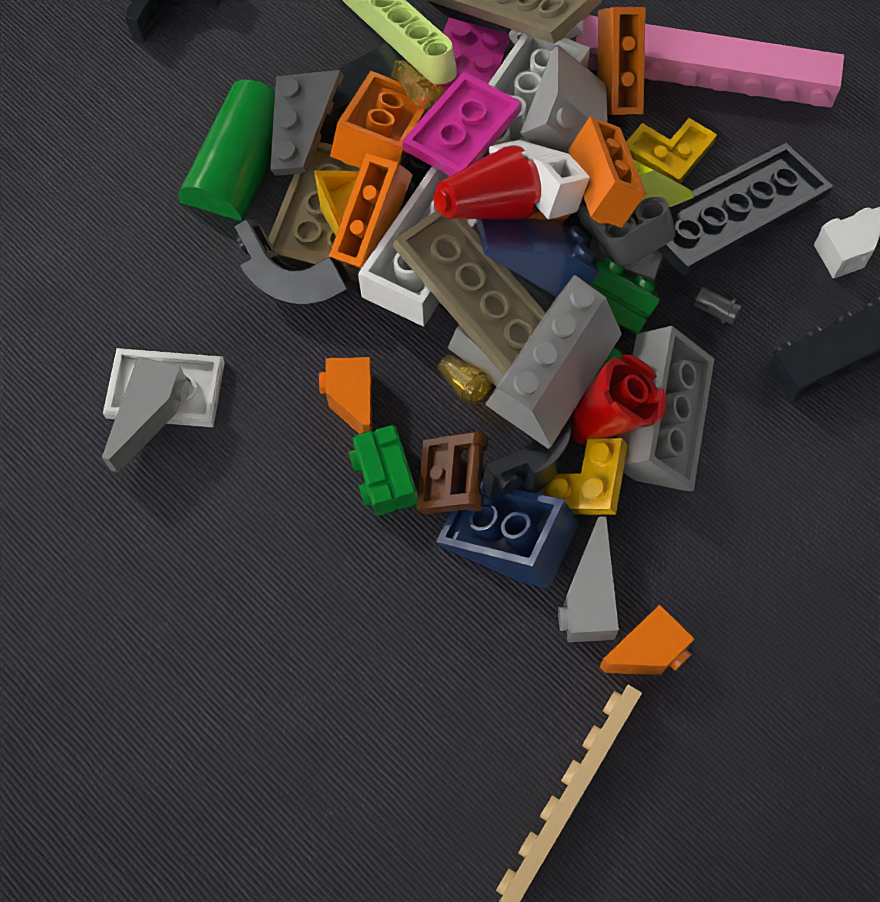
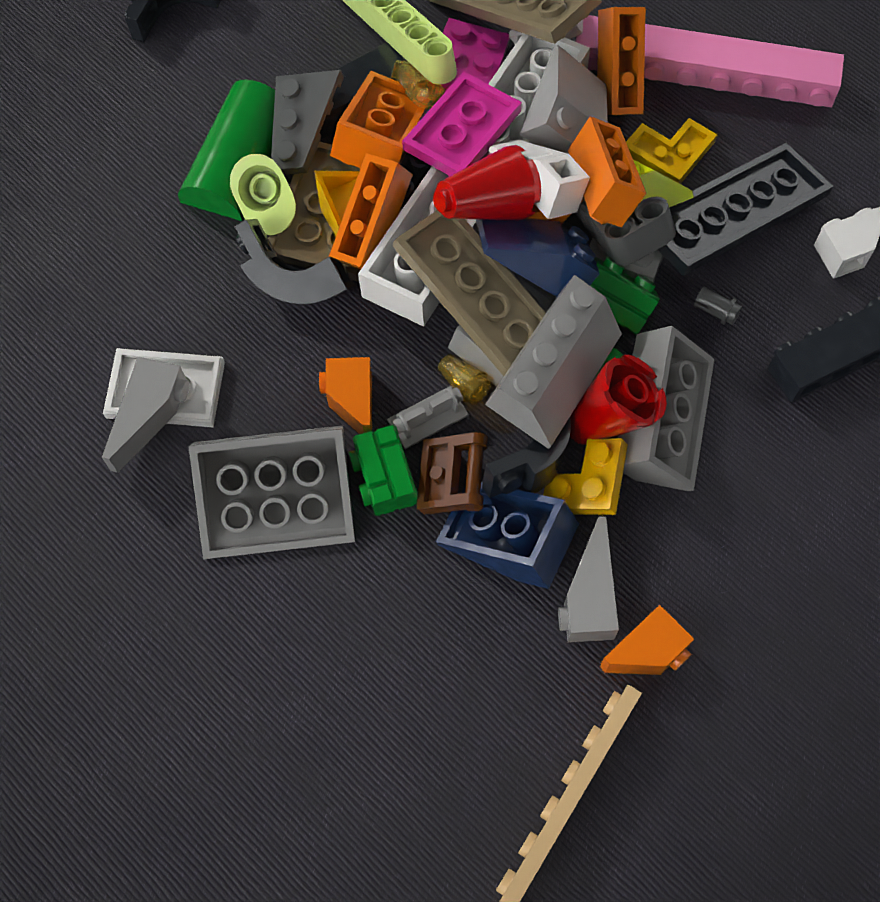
(263, 193): none -> yellowish green piece
(272, 492): none -> light grey slope
(429, 416): none -> light grey hinge

